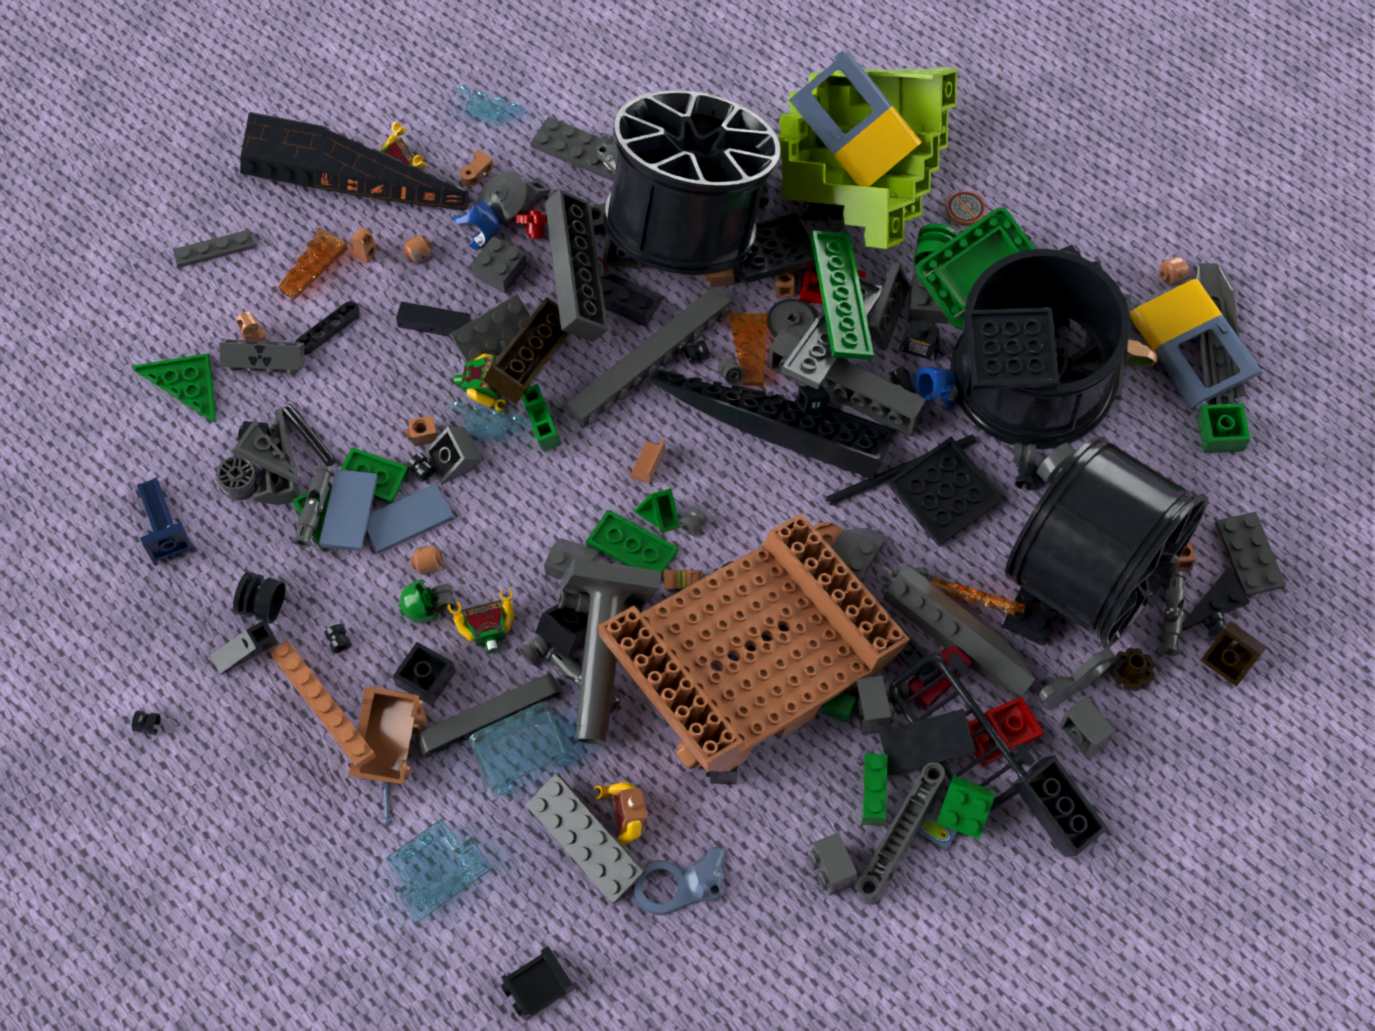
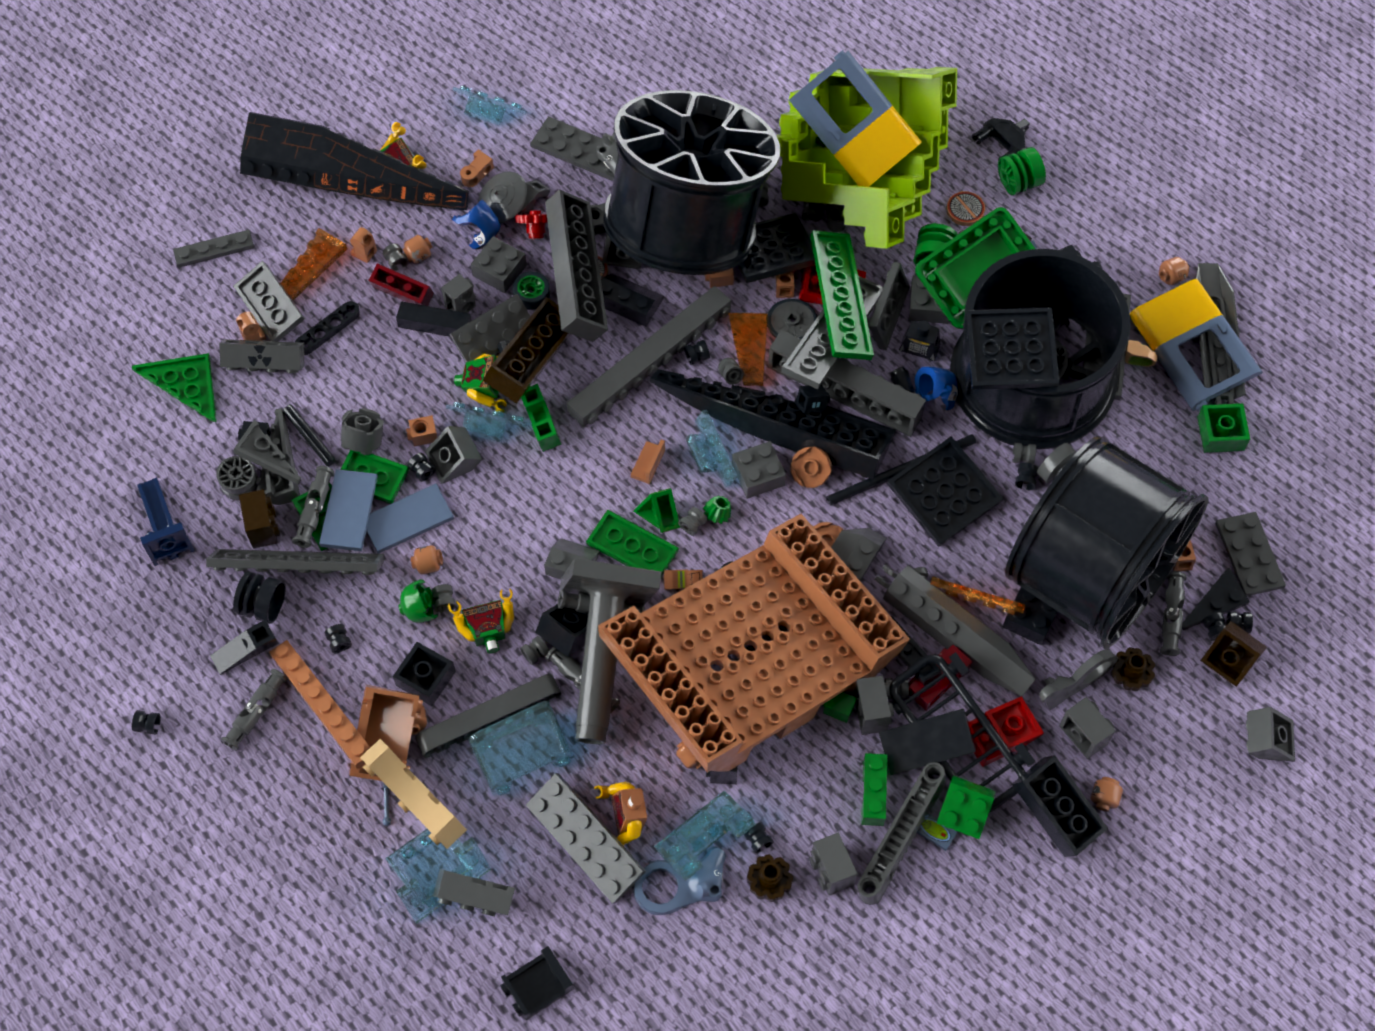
(252, 712): none -> dark grey piece
(259, 518): none -> dark brown brick
(269, 302): none -> plate
(295, 560): none -> dark grey plate
(361, 431): none -> dark grey brick
(394, 255): none -> dark grey wheel
(400, 286): none -> dark red brick
(413, 794): none -> tan brick
(459, 294): none -> dark grey brick
(473, 893): none -> dark grey wedge
(535, 282): none -> wheel
(701, 831): none -> clear light blue bracket
(709, 450): none -> clear light blue bracket
(718, 509): none -> green piece
(758, 469): none -> dark grey brick
(758, 837): none -> black wheel
(769, 878): none -> dark brown plant
(811, 467): none -> nougat tile
(1006, 132): none -> black connector
(1021, 171): none -> green wheel
(1106, 794): none -> nougat head
(1242, 620): none -> black wheel
(1270, 735): none -> dark grey slope

